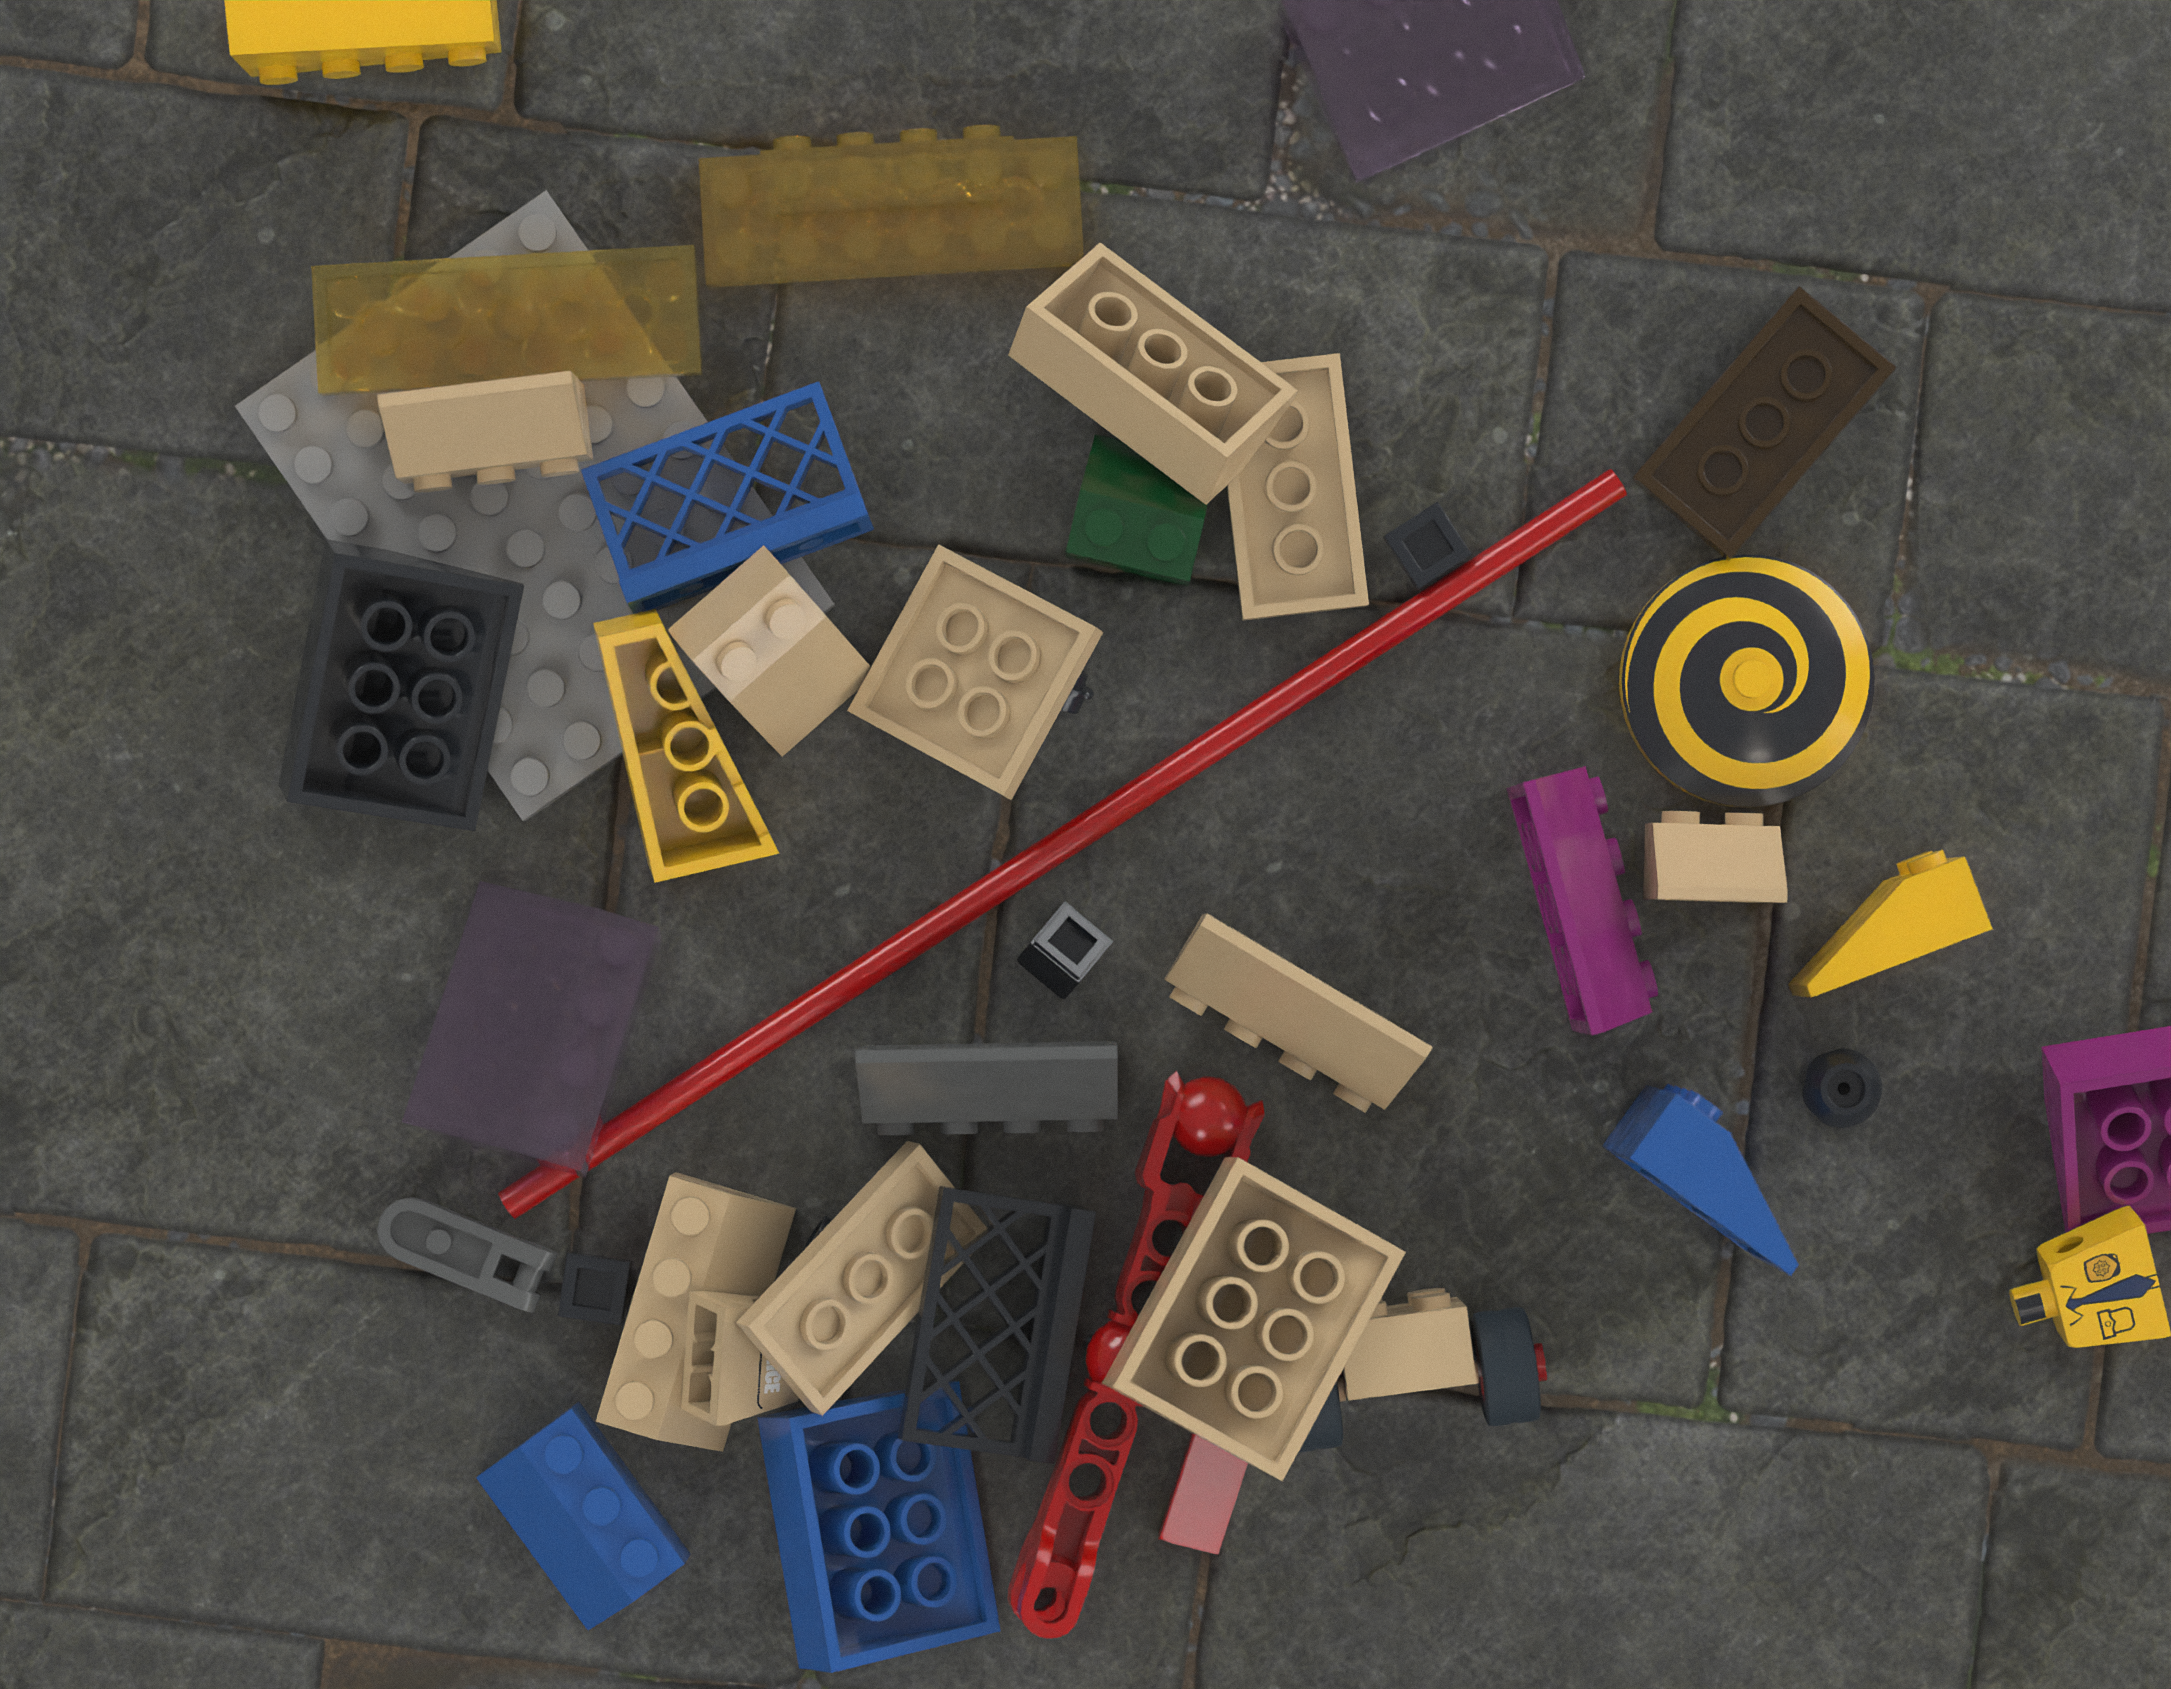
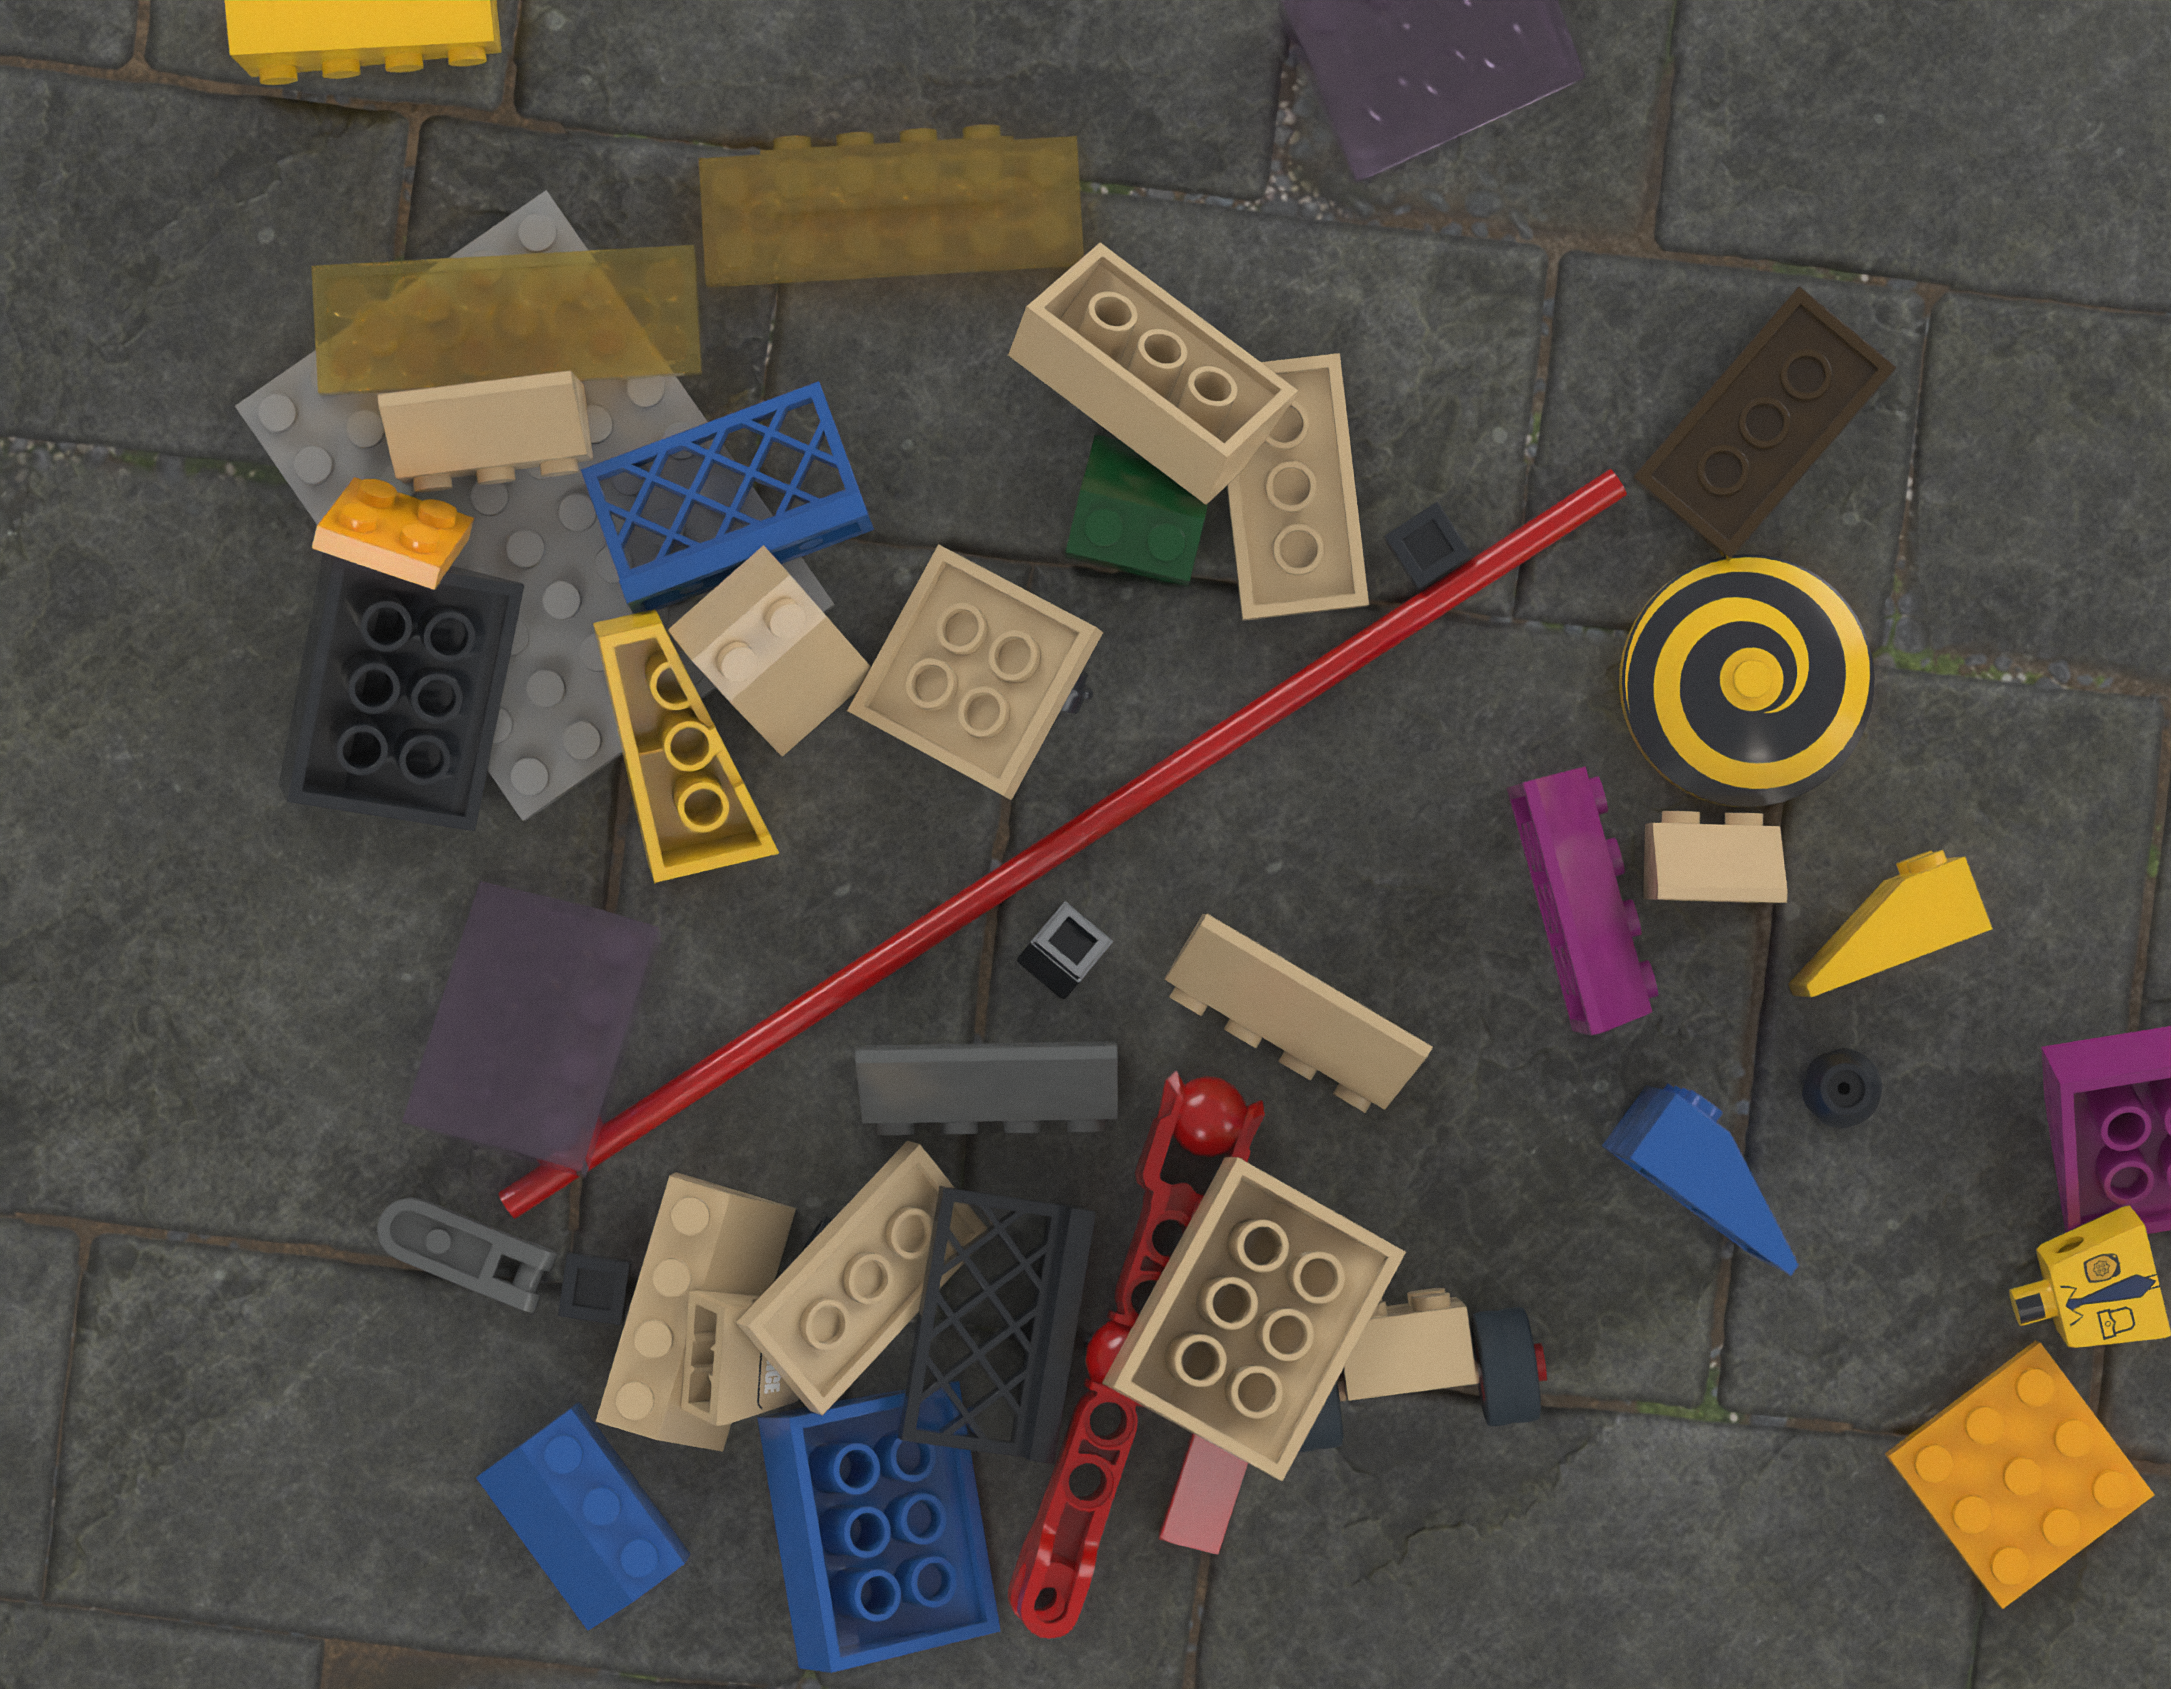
(393, 532): none -> light orange plate
(2019, 1474): none -> light orange plate

